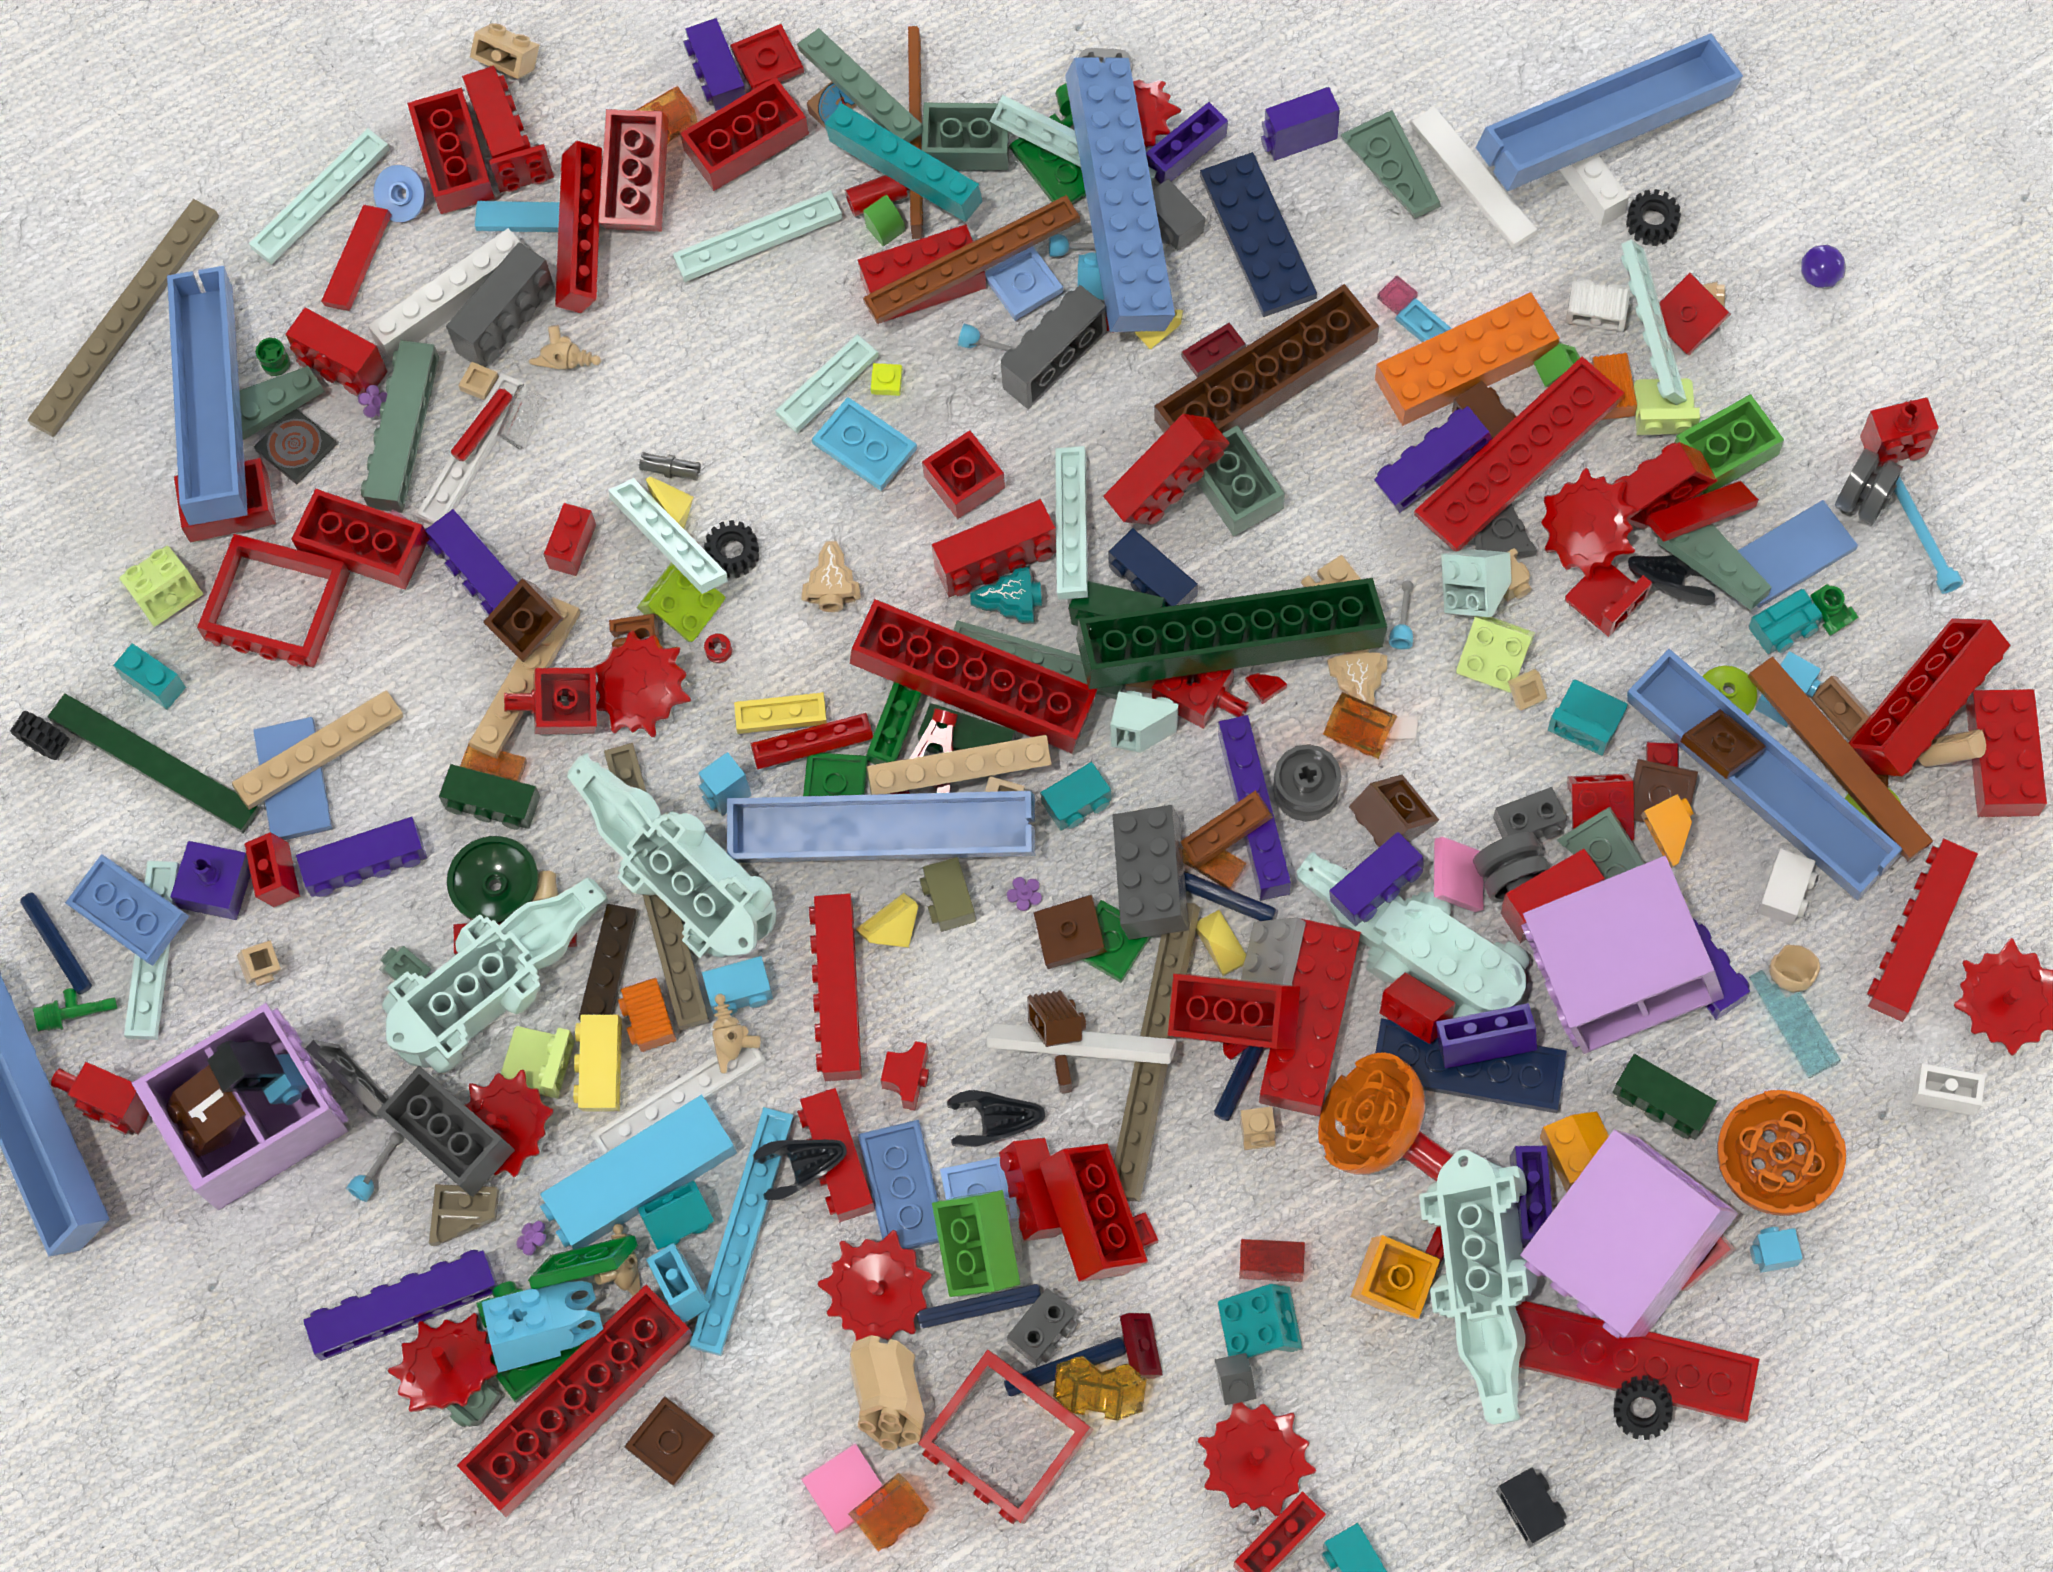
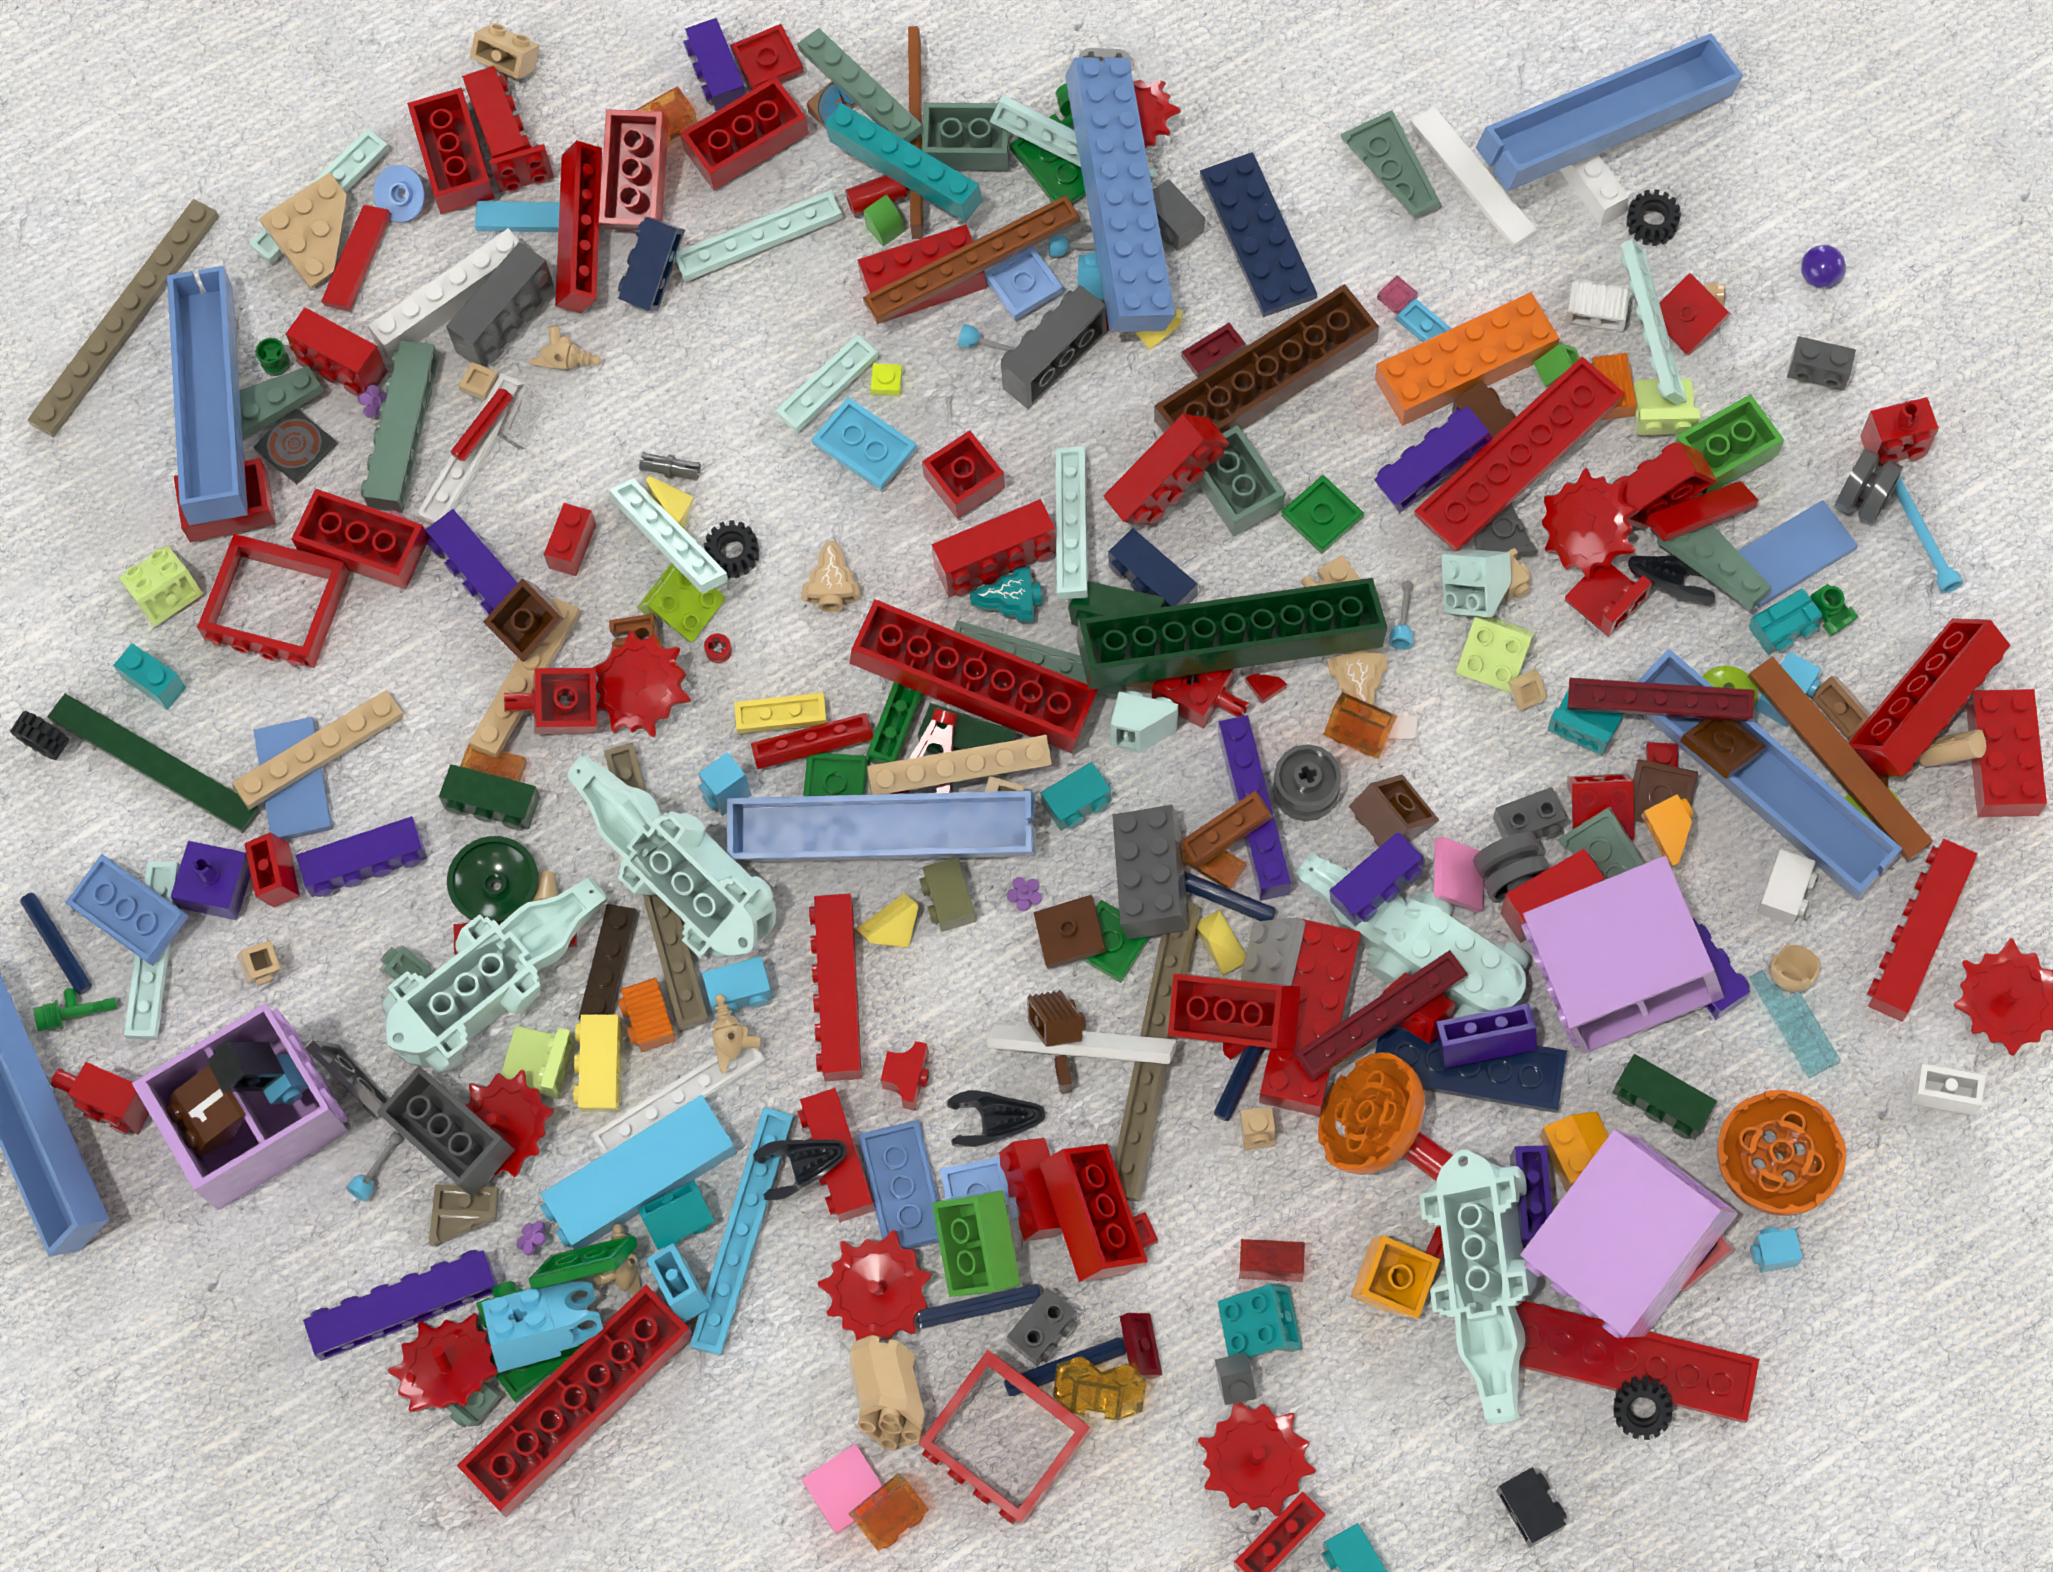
(309, 229): none -> tan plate
(650, 263): none -> dark blue brick
(669, 1441): reddish brown plate -> none
(1187, 143): dark purple brick -> none
(1300, 124): dark purple brick -> none
(1322, 514): none -> green tile
(1381, 1015): none -> dark red tile
(1661, 699): none -> dark red tile
(1821, 363): none -> dark grey brick

